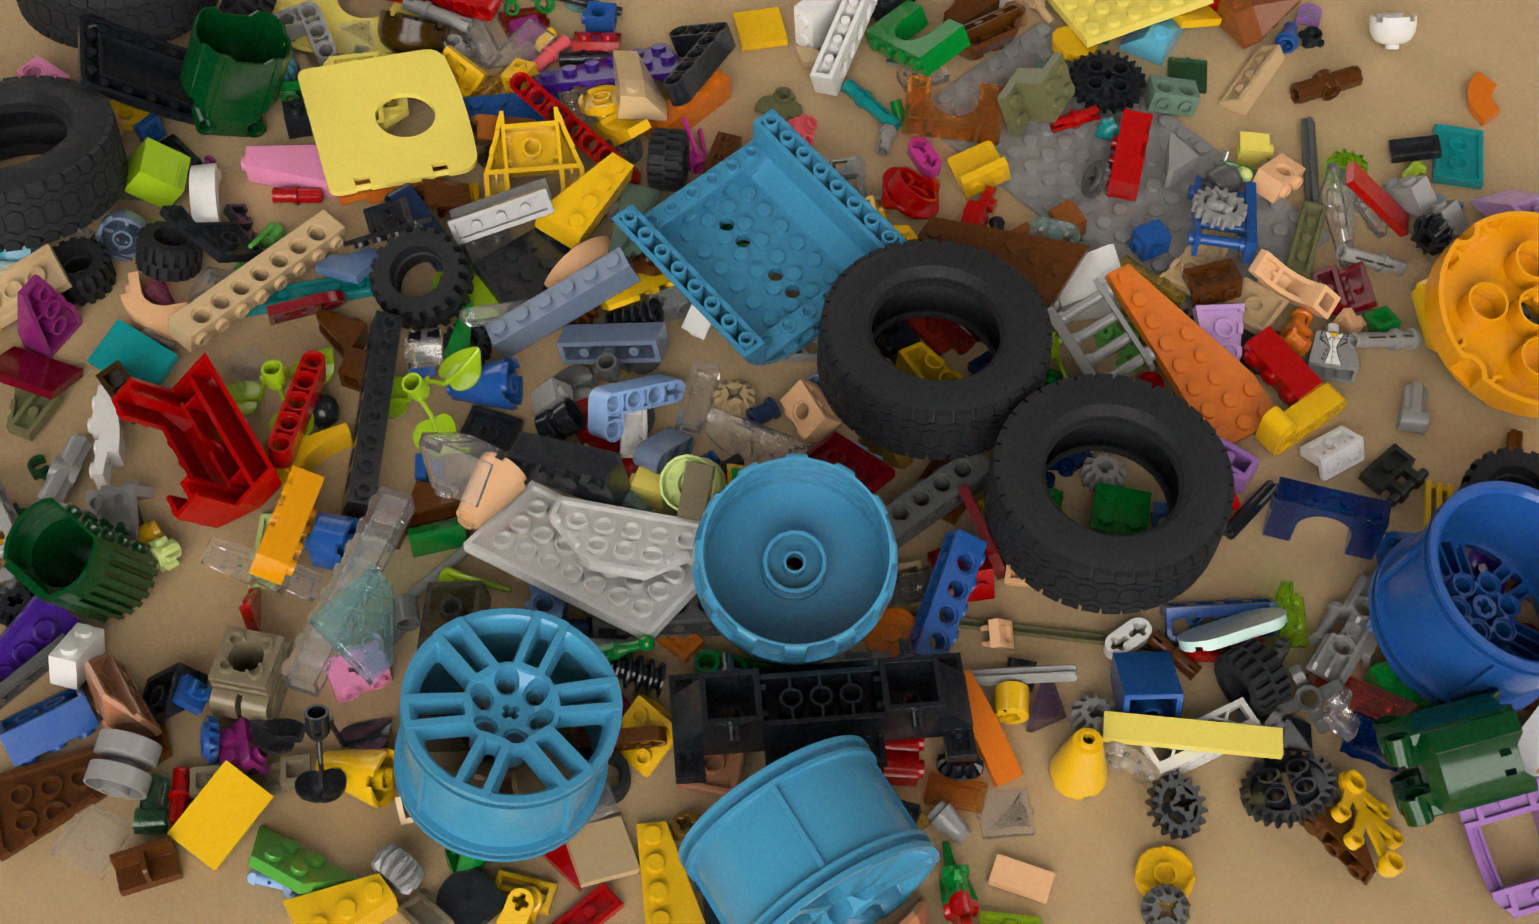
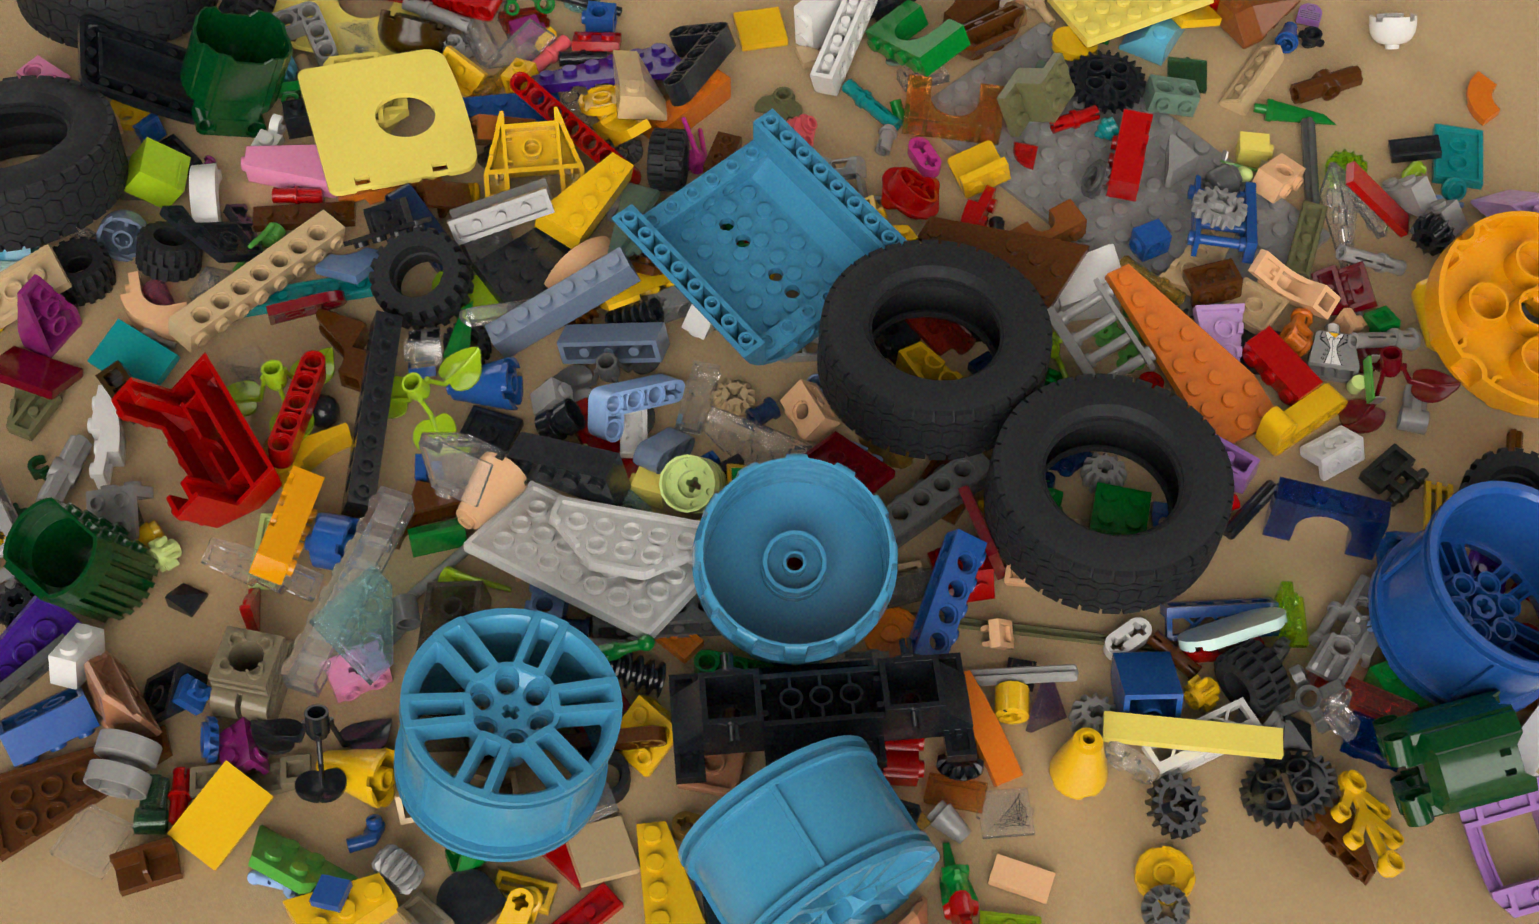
(186, 599): none -> black slope
(273, 135): none -> white plate
(296, 214): none -> reddish brown plate
(330, 893): none -> blue tile
(370, 836): none -> blue arm
(696, 490): dark tan tile -> none
(1025, 154): none -> red tile
(1055, 229): clear light blue plate -> none
(1201, 693): none -> yellow gear
(1287, 113): none -> green bar
(1359, 382): none -> piece
(1427, 386): none -> dark red plant
(1453, 188): none -> teal plate

